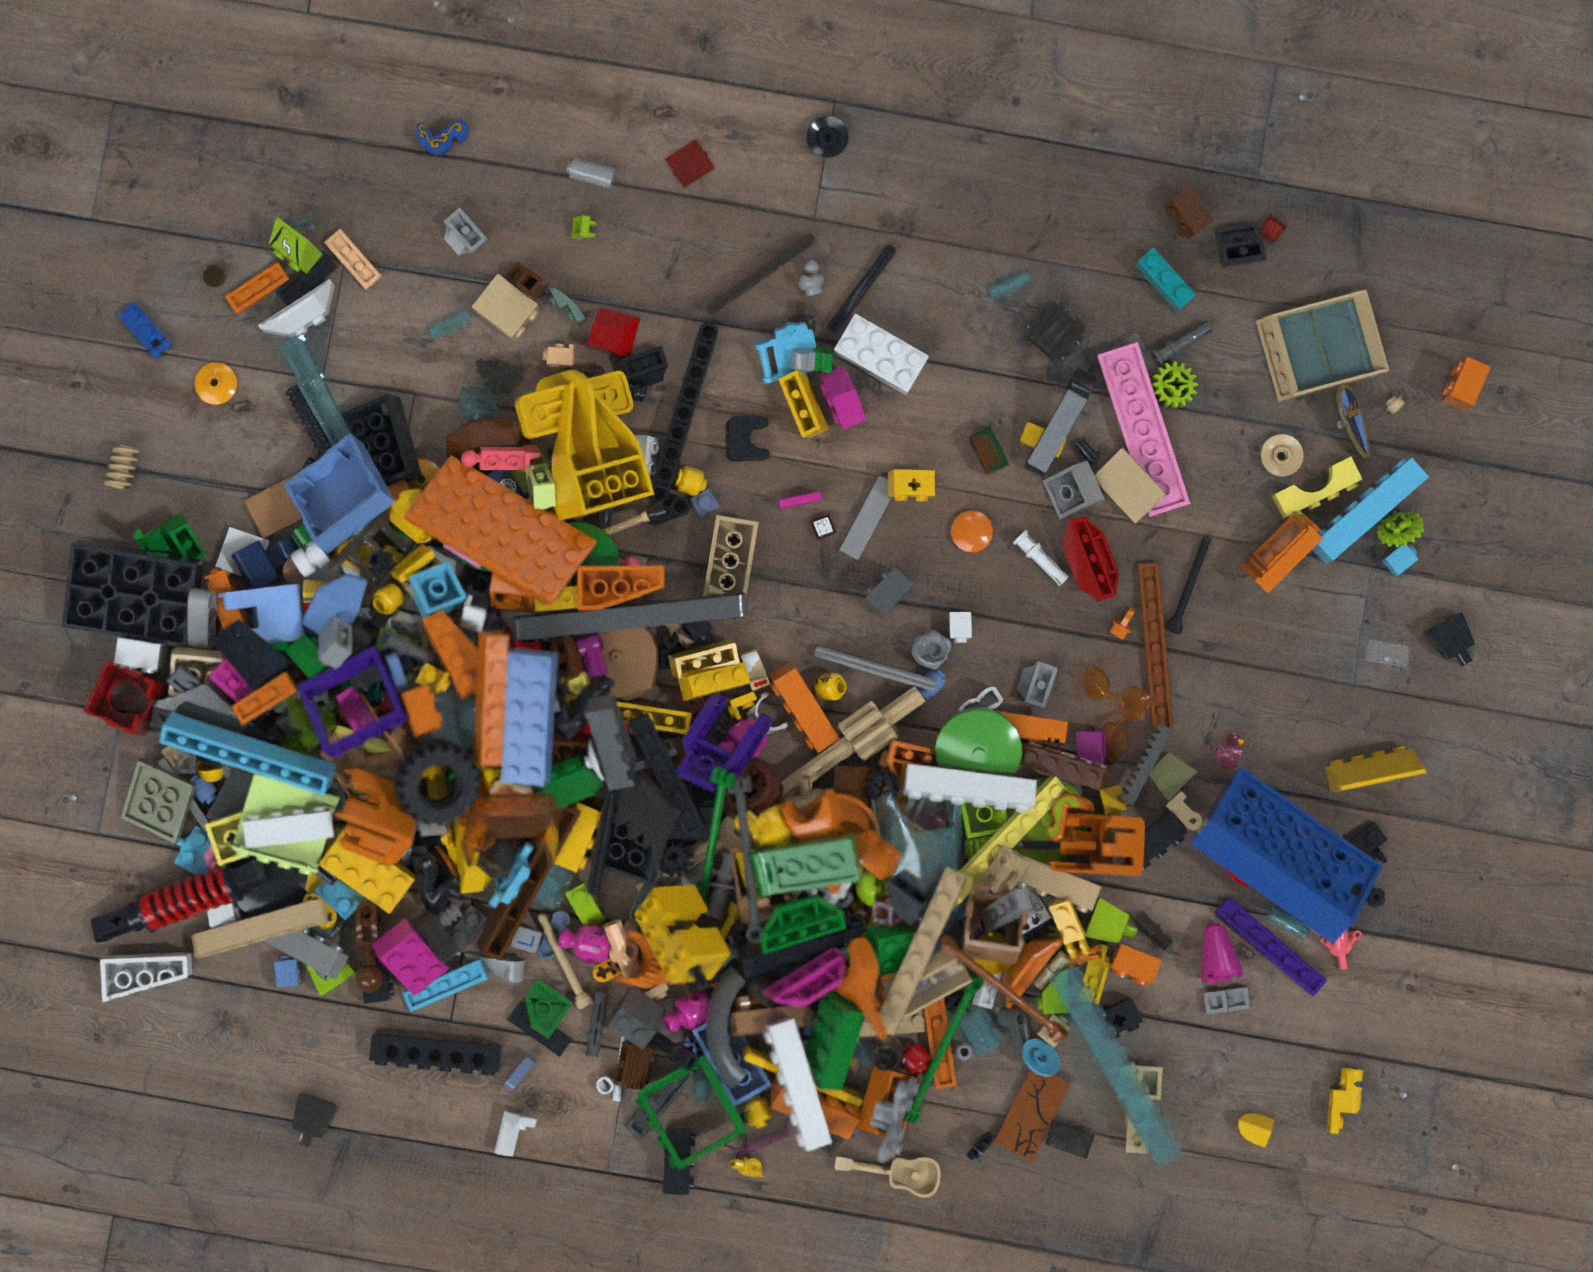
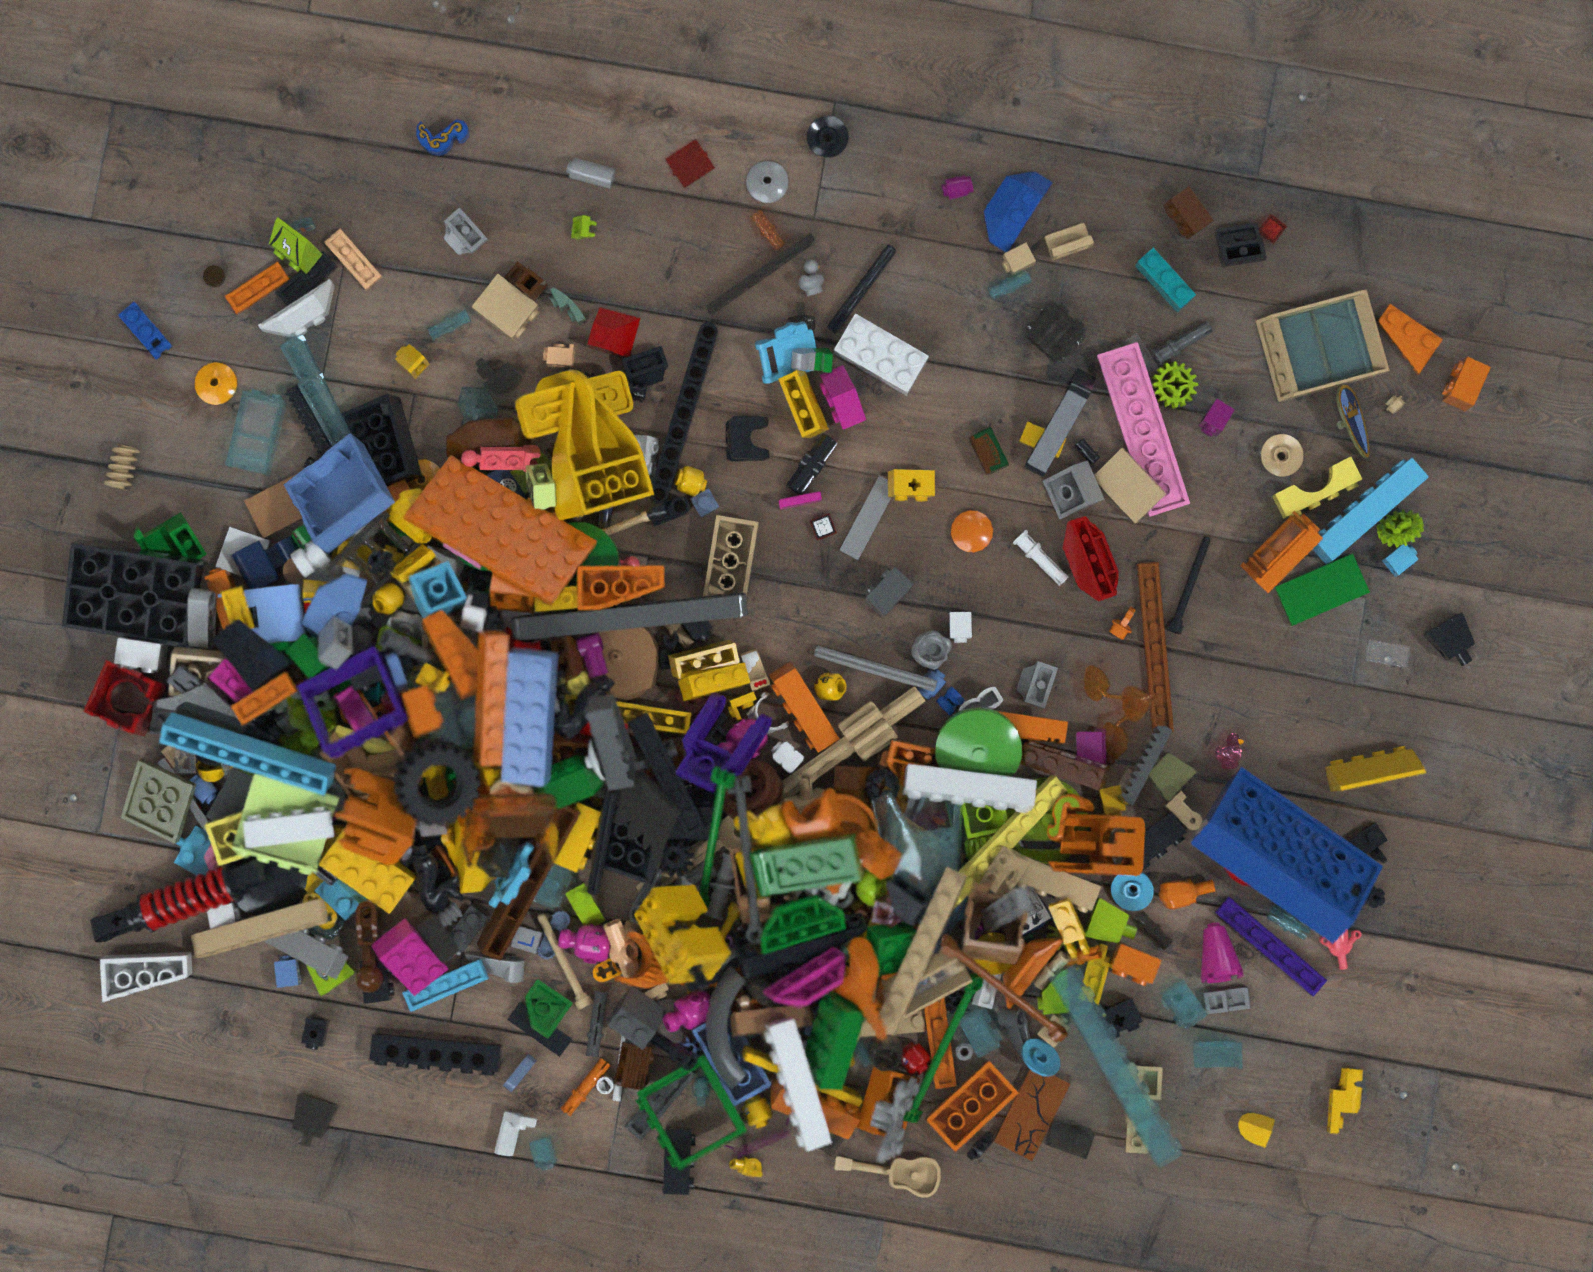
(237, 606): none -> yellow plate
(256, 432): none -> clear light blue door
(320, 1026): none -> black brick
(411, 360): none -> yellow slope
(543, 1153): none -> clear light blue brick
(580, 1093): none -> orange pin
(767, 192): none -> light grey dish
(768, 230): none -> clear orange pin
(786, 756): none -> white brick
(811, 464): none -> black piece
(954, 697): none -> blue wheel
(957, 187): none -> magenta brick
(971, 1105): none -> orange brick
(1013, 207): none -> blue wedge
(1018, 259): none -> tan brick
(1068, 241): none -> tan panel
(1128, 898): none -> medium azure dish
(1183, 893): none -> orange piece
(1183, 1004): none -> clear light blue brick
(1216, 418): none -> magenta brick
(1217, 1054): none -> clear light blue panel
(1322, 589): none -> green tile
(1410, 337): none -> orange wing

